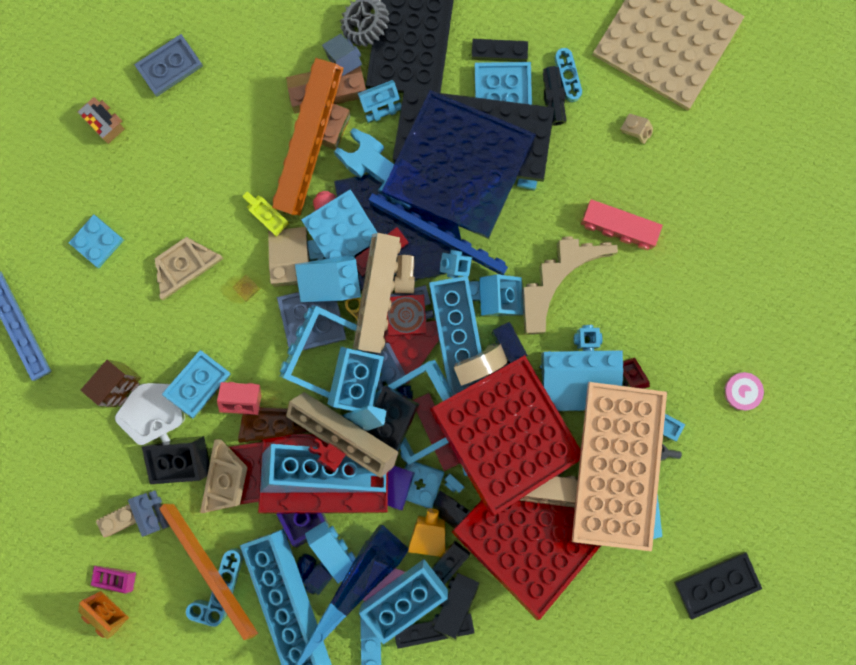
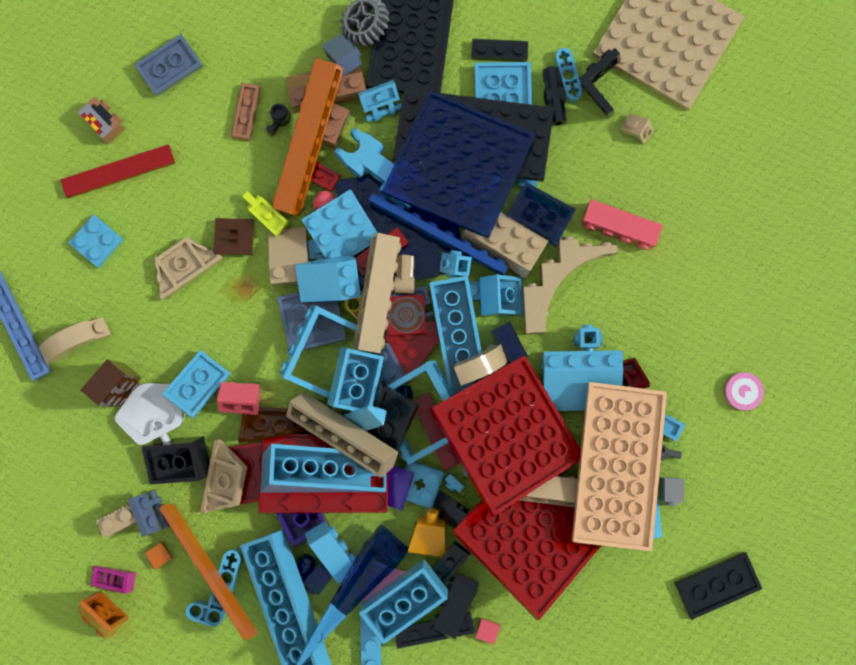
(71, 338): none -> tan arch
(117, 171): none -> red tile
(159, 555): none -> orange tile
(233, 236): none -> reddish brown piece
(245, 111): none -> nougat tile
(280, 118): none -> black piece
(324, 177): none -> red plate
(329, 455): red plate -> none
(487, 631): none -> coral tile
(511, 243): none -> tan brick
(541, 213): none -> clear blue brick
(594, 73): none -> black bracket
(671, 490): none -> light grey brick

